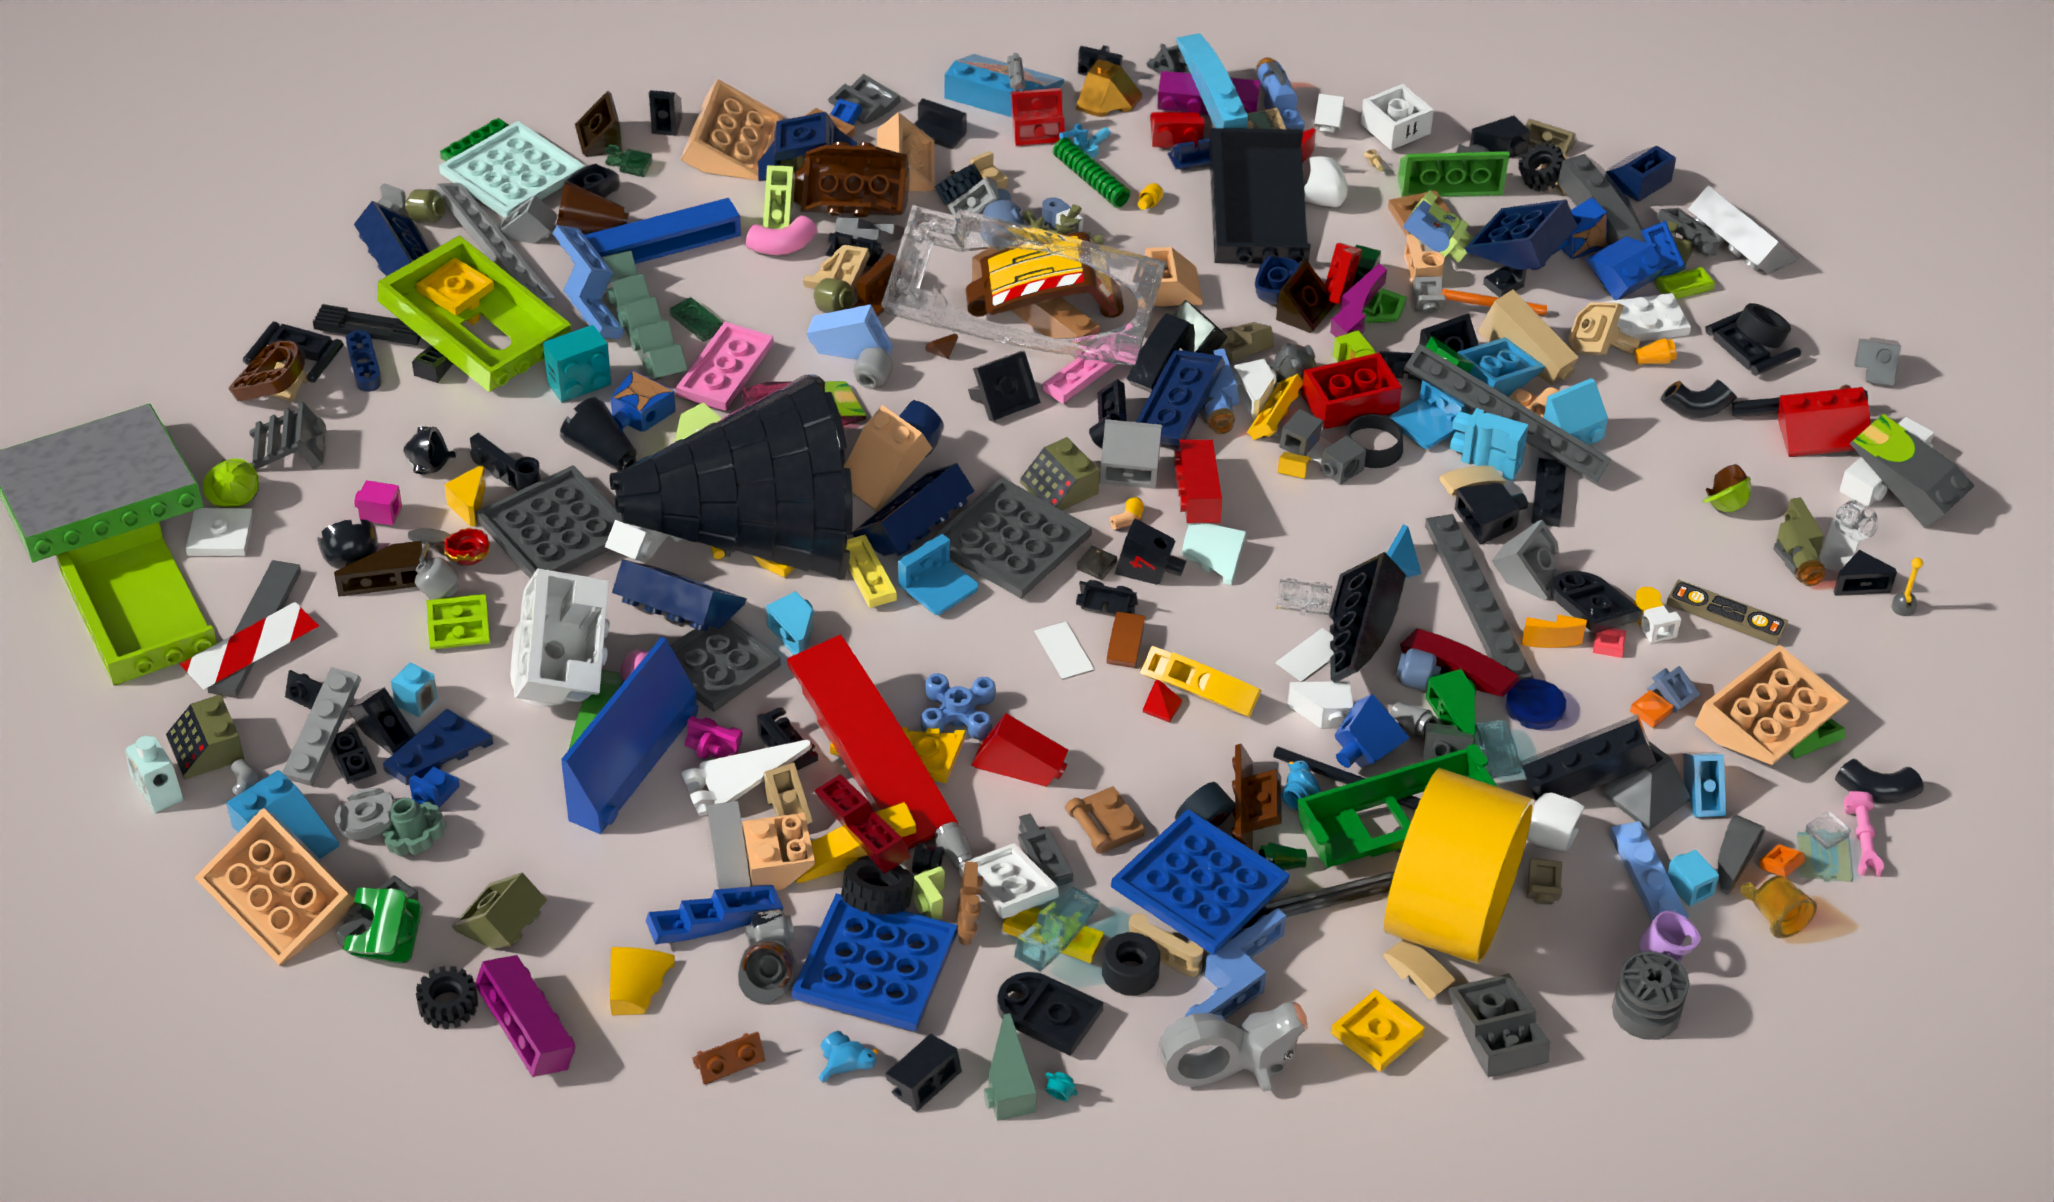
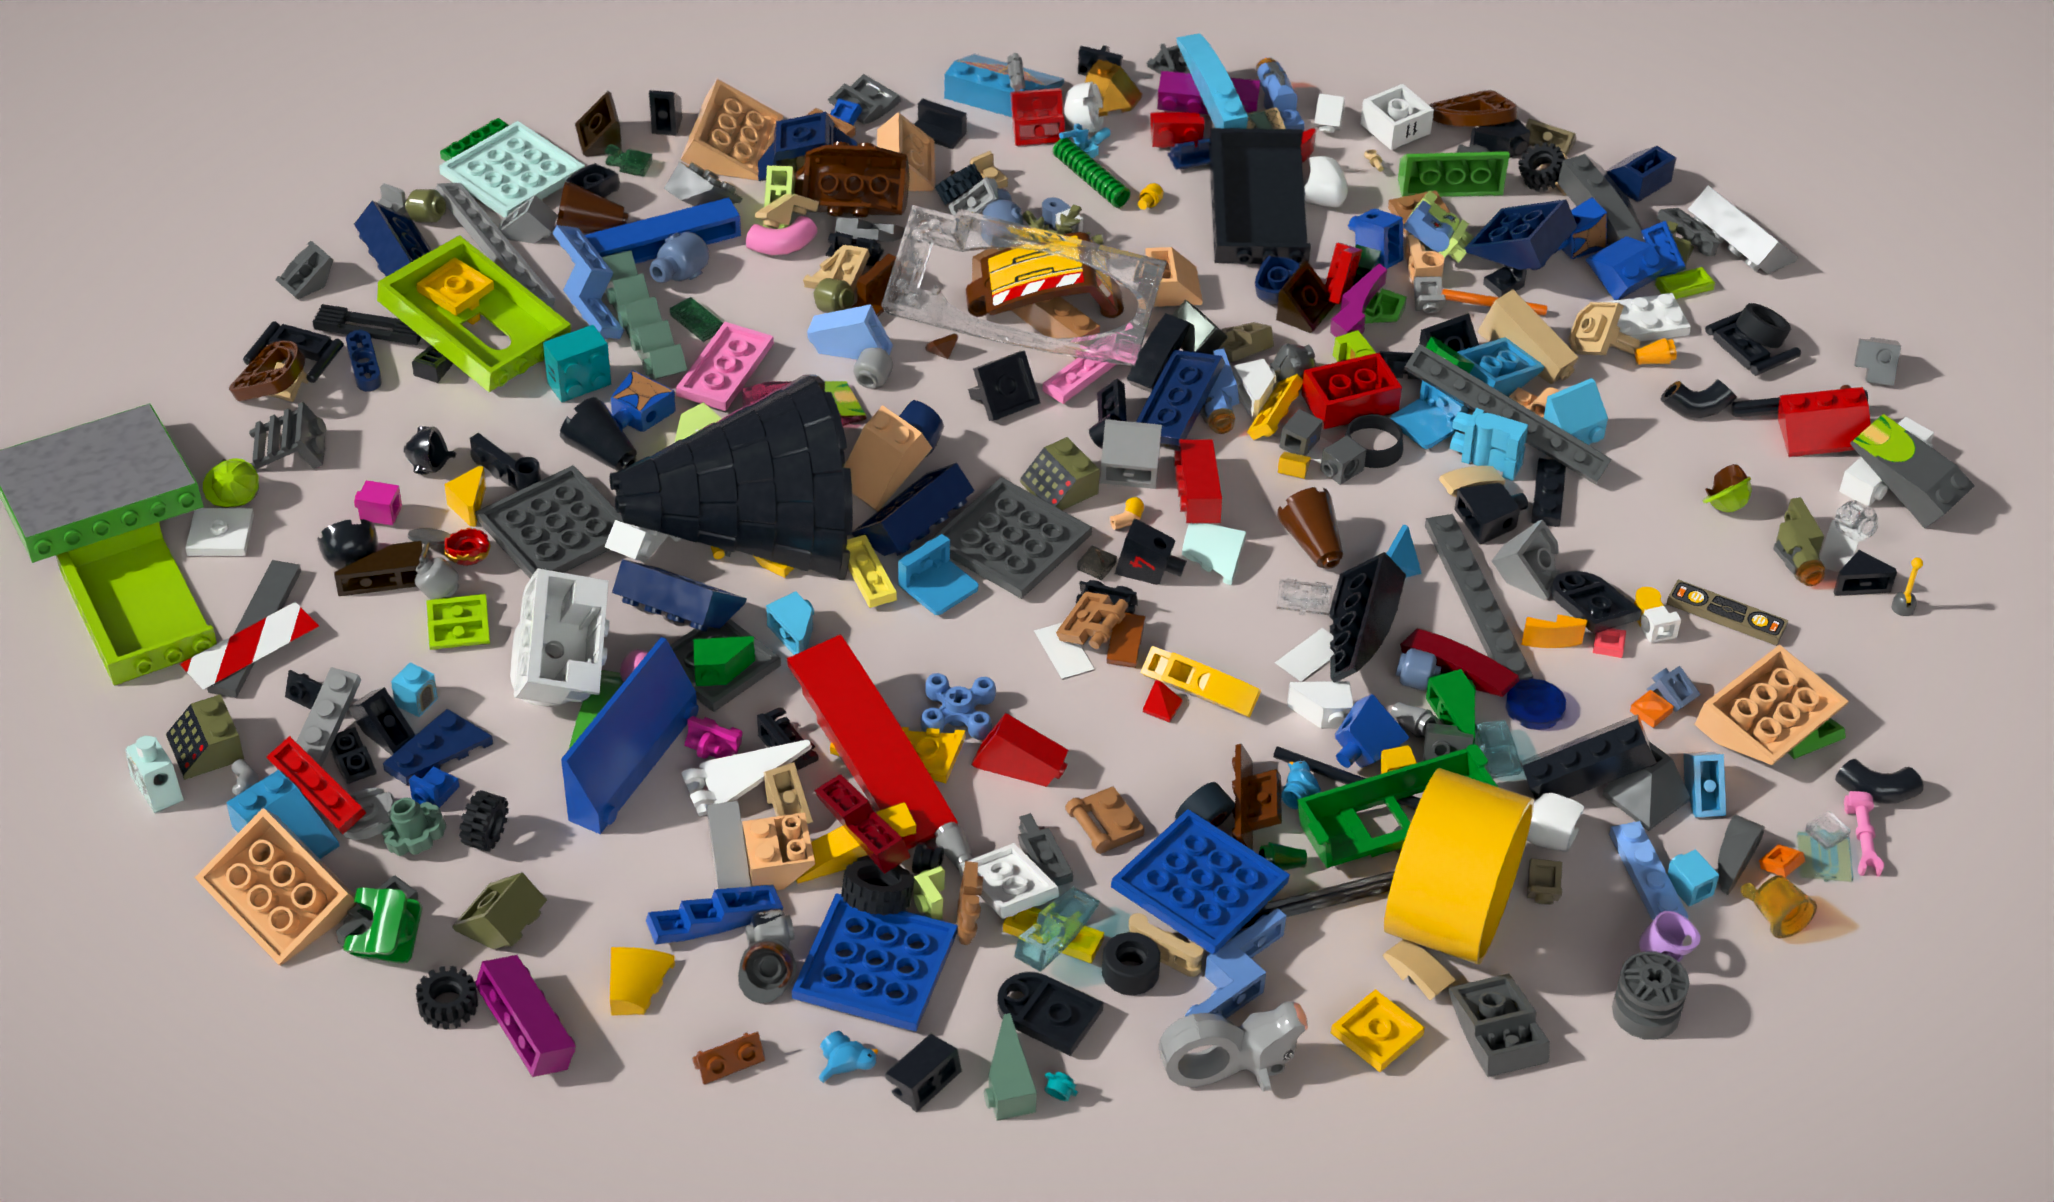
(306, 272): none -> dark grey slope
(316, 785): none -> red plate
(484, 820): none -> black tyre
(680, 258): none -> sand blue piece
(699, 187): none -> slope
(721, 659): none -> green slope
(780, 210): none -> tan slope
(1082, 107): none -> white cylinder
(1086, 615): none -> medium nougat plate
(1313, 525): none -> reddish brown cone
(1380, 232): none -> blue torso
(1396, 758): none -> yellow slope
(1475, 109): none -> reddish brown beam

